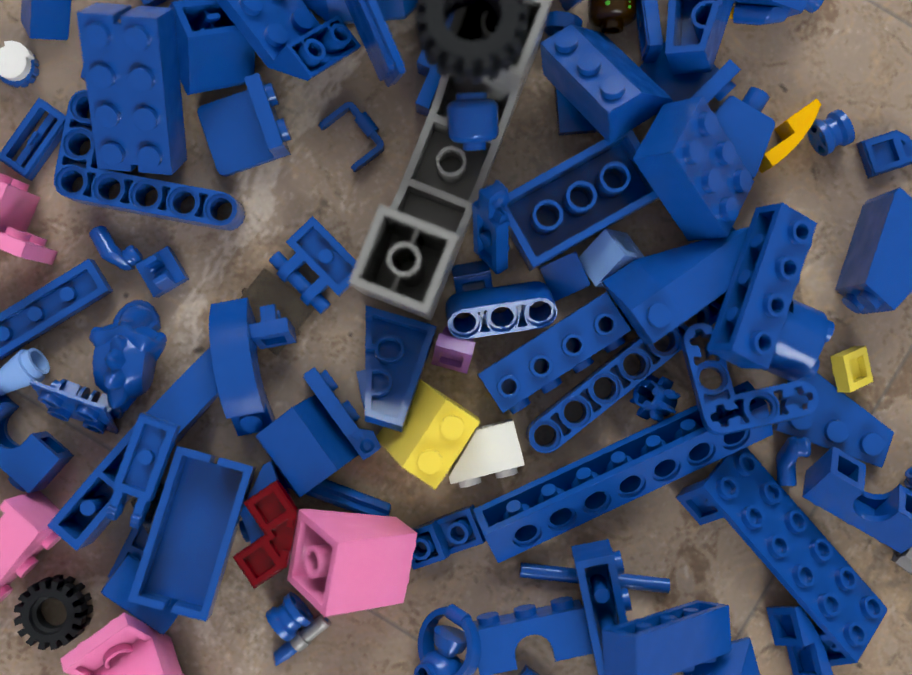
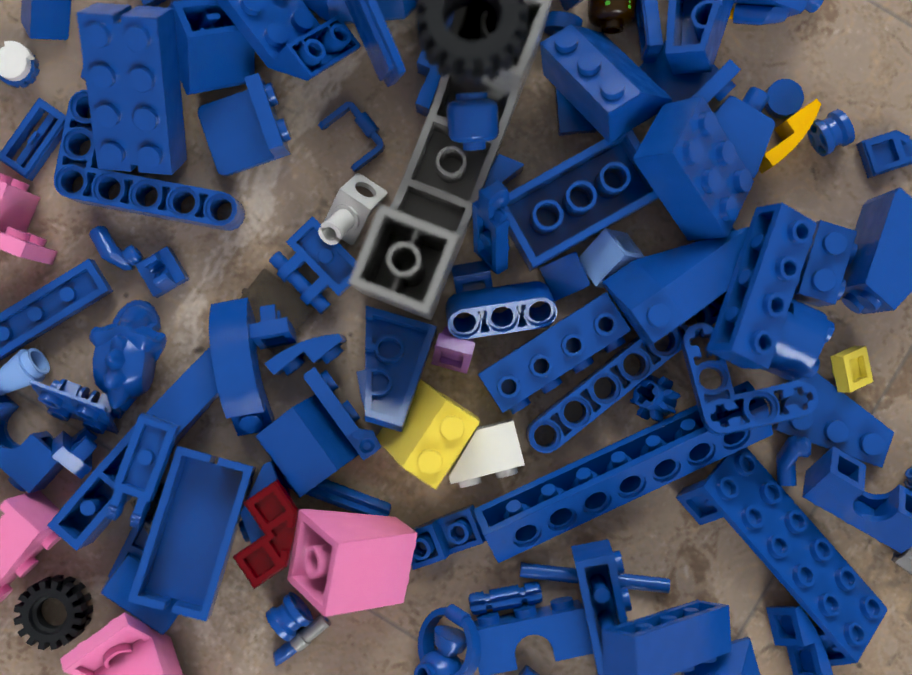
(75, 451): none -> blue tile
(317, 349): none -> blue slope
(350, 211): none -> white bracket
(504, 170): none -> blue slope
(505, 598): none -> blue axle
(785, 98): none -> blue tile
(825, 265): none -> blue brick

